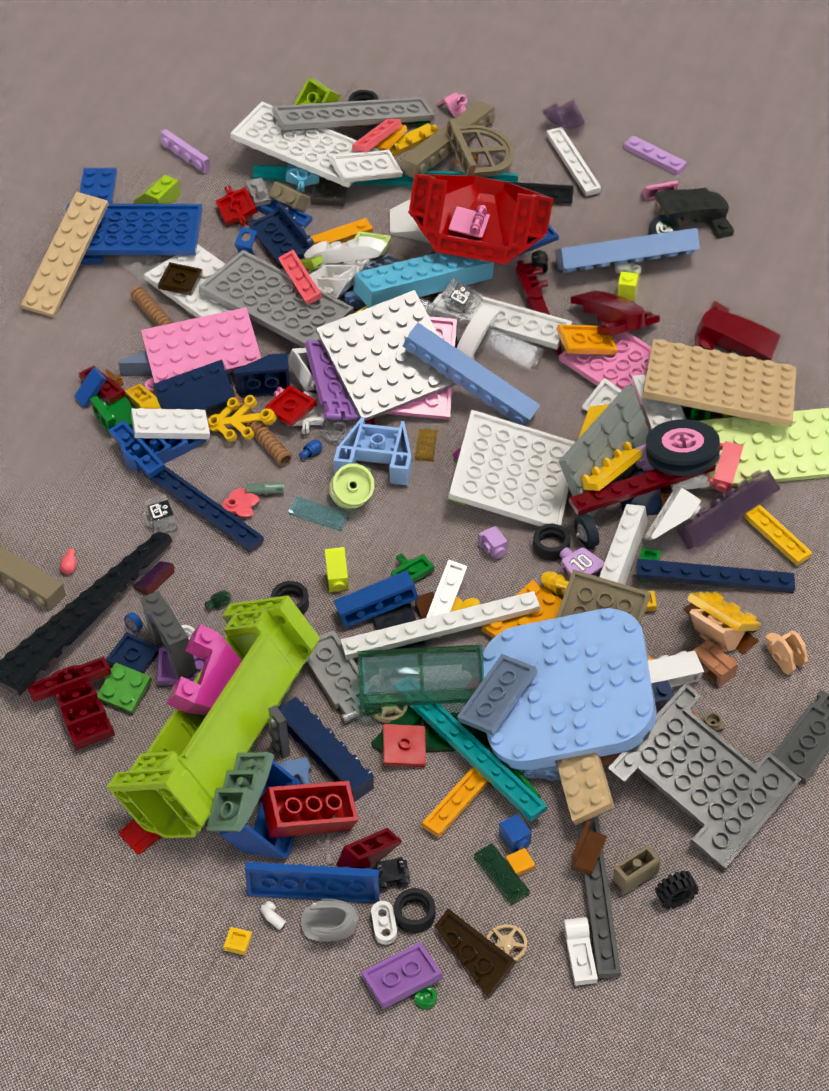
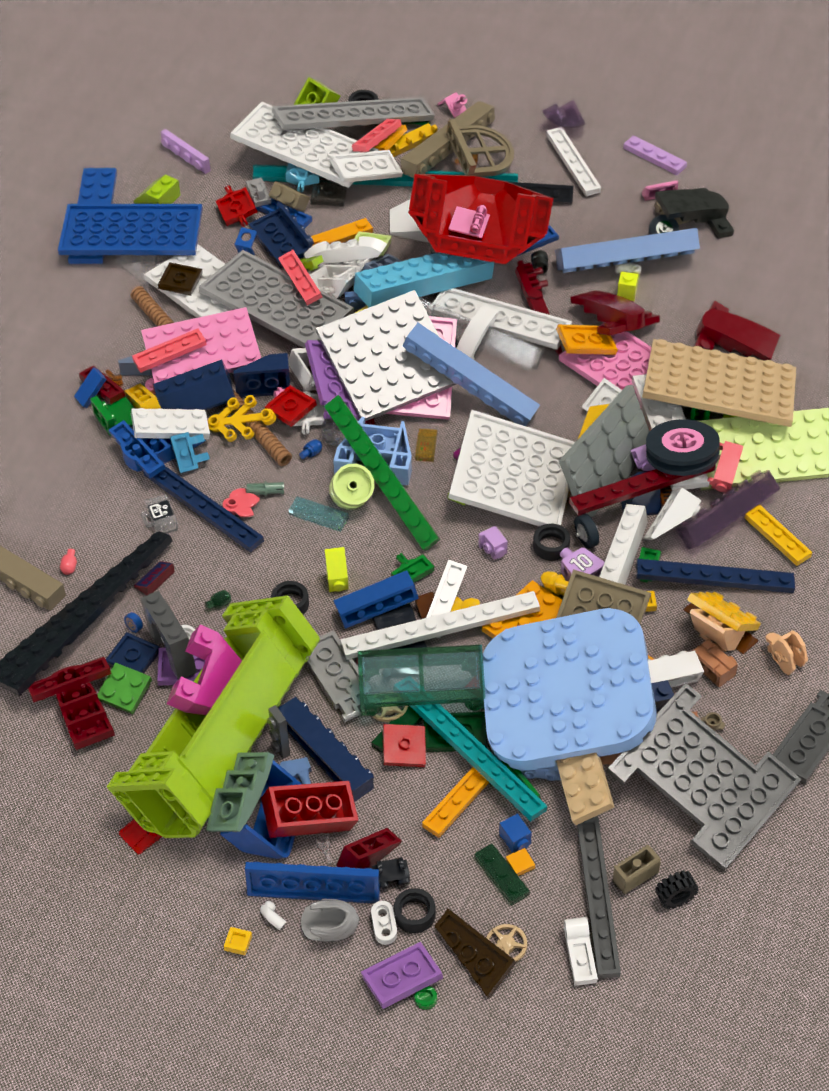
(64, 254): tan plate -> none
(169, 350): none -> coral plate
(184, 451): none -> dark azure plate
(382, 473): none -> green plate
(461, 297): clear piece -> none
(497, 694): sand blue plate -> none
(587, 850): reddish brown panel -> none
(611, 468): yellow hinge -> none

